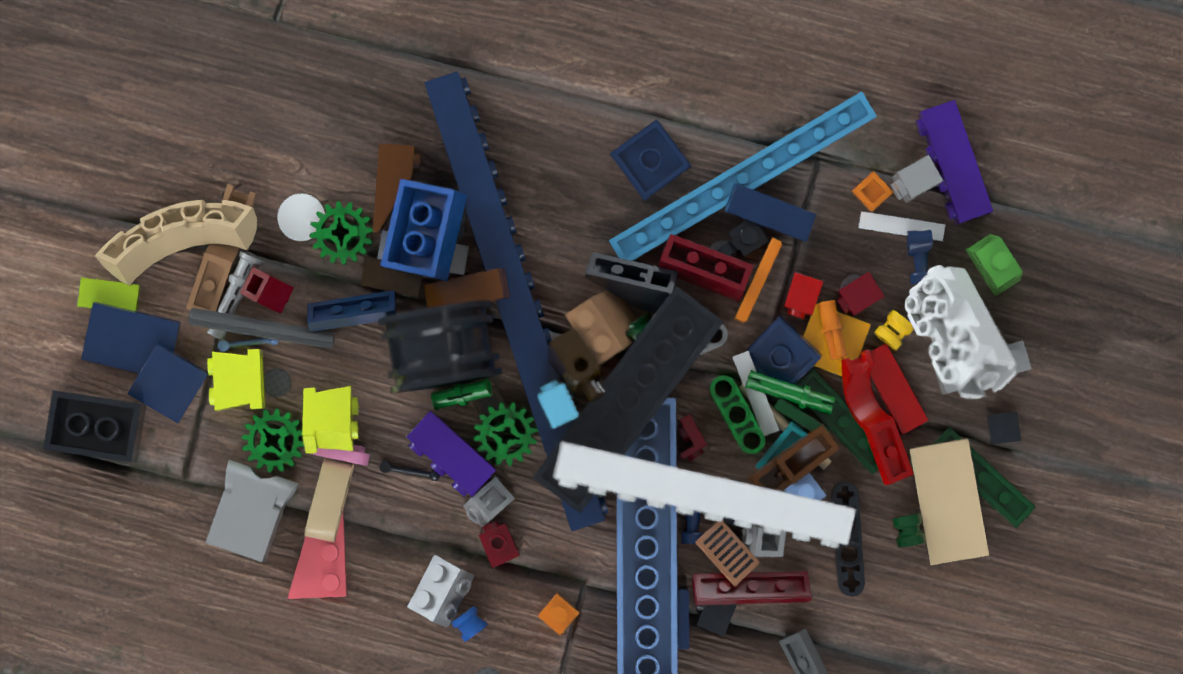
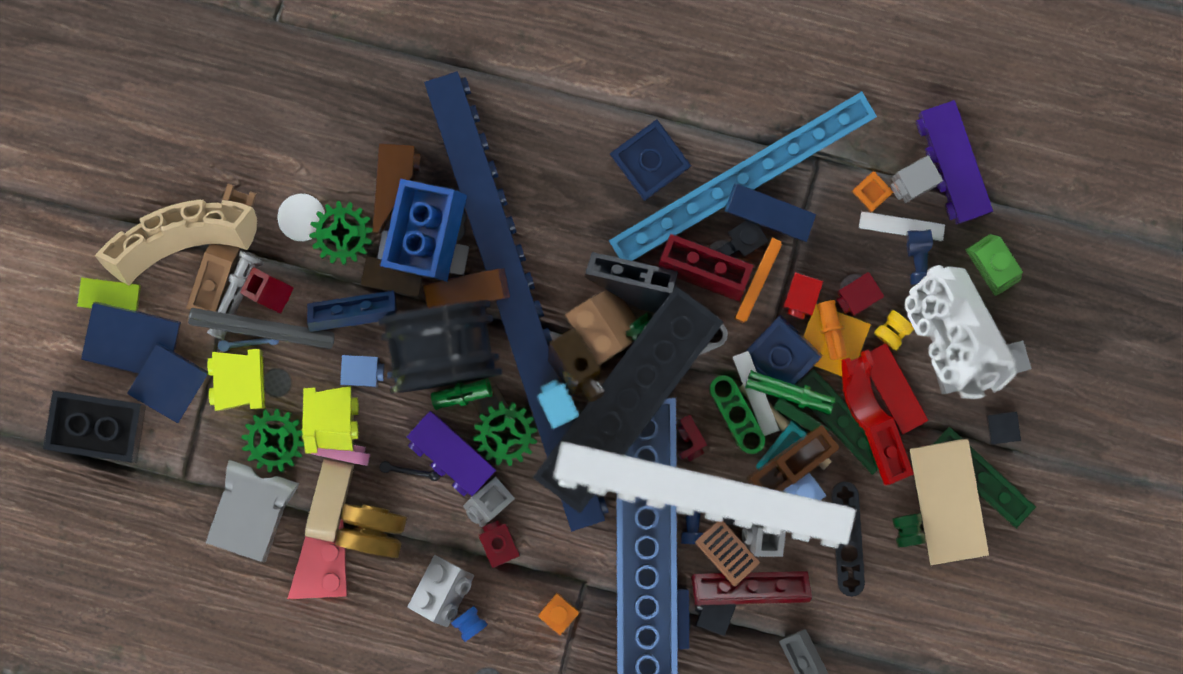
(361, 371): none -> medium blue brick
(371, 530): none -> pearl gold wheel

